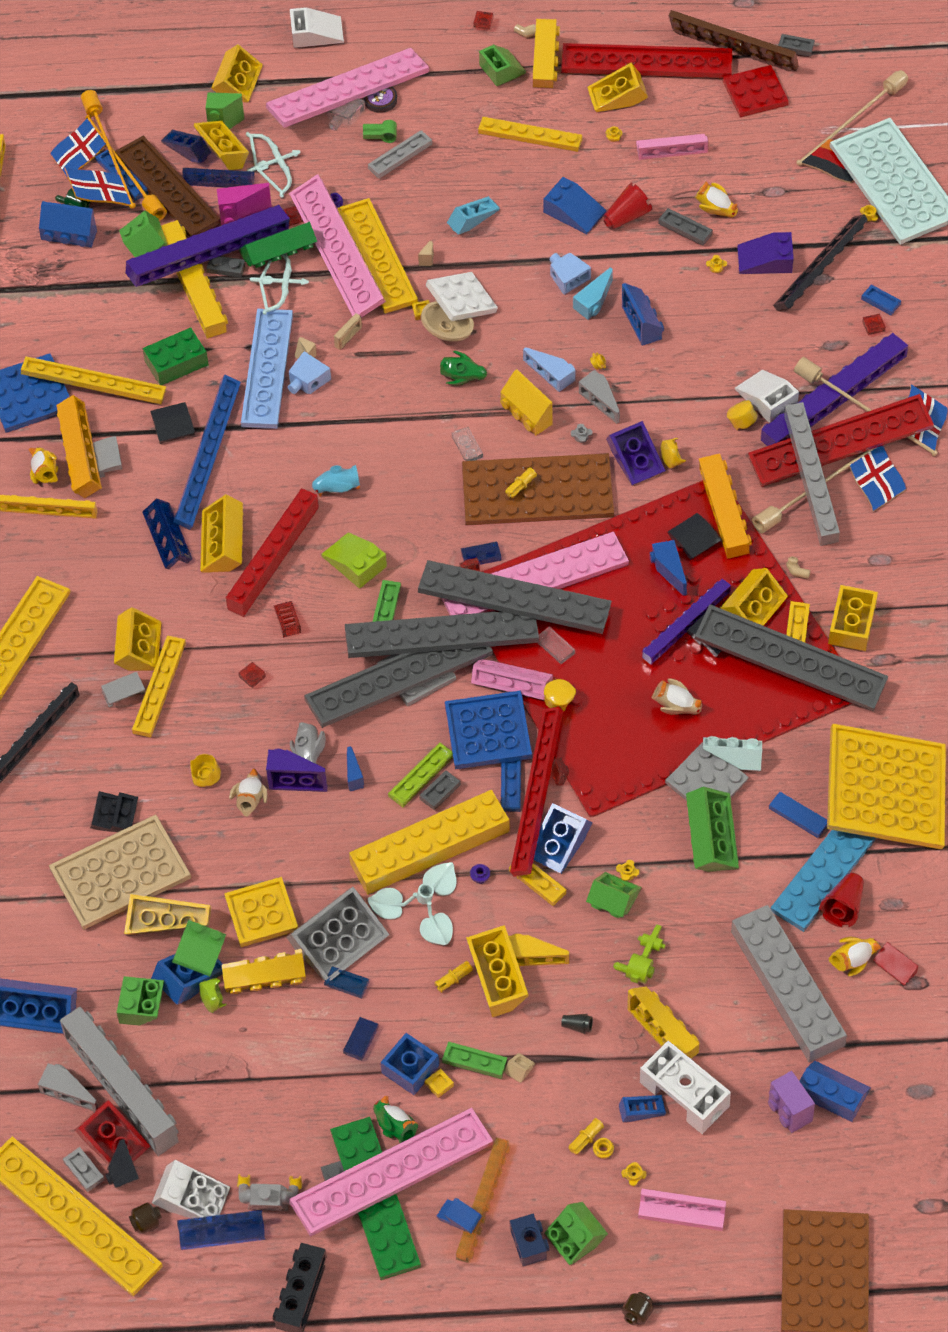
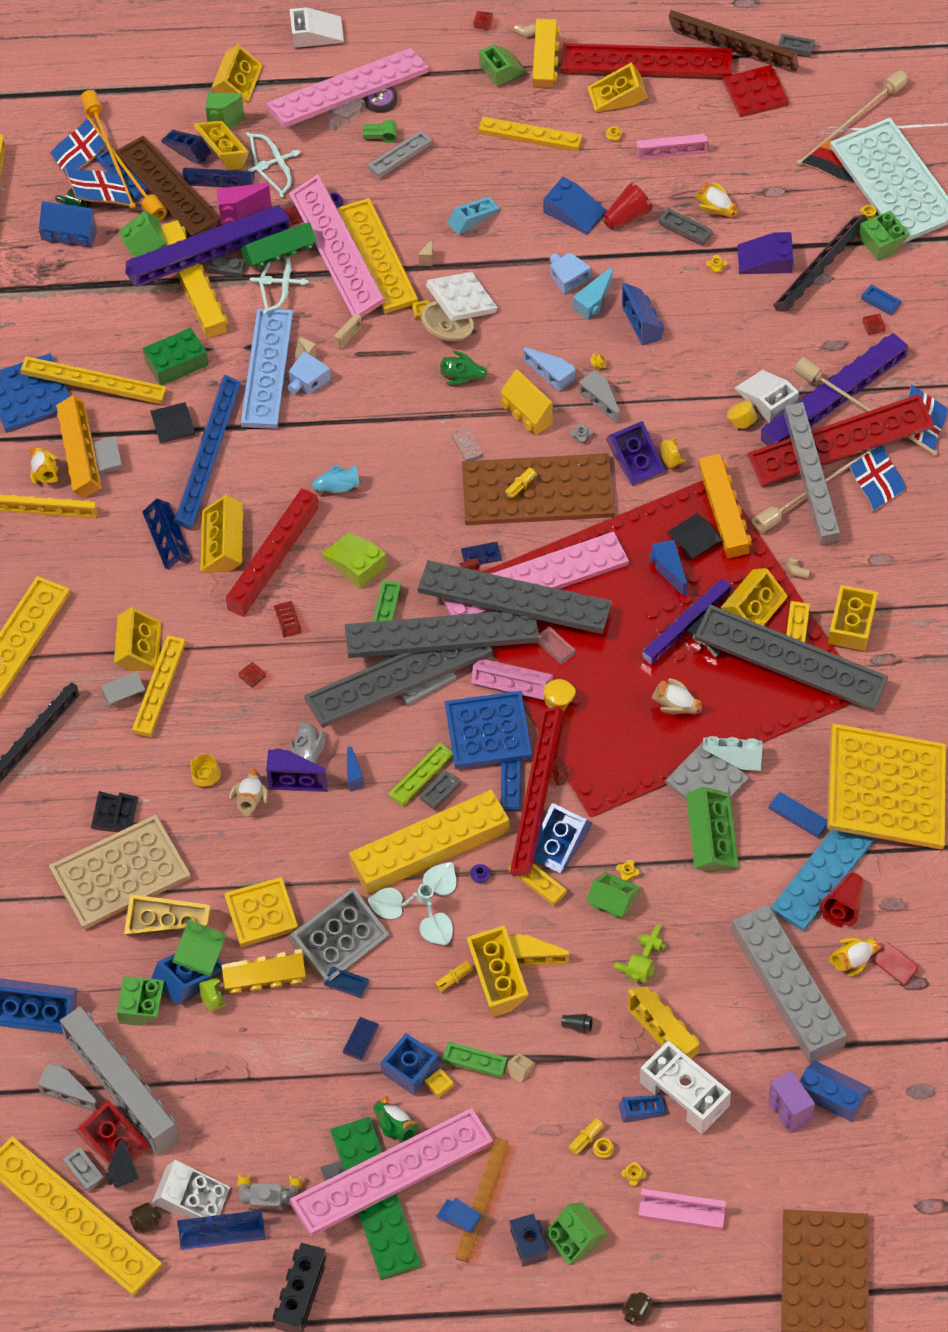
(883, 235): none -> bright green slope

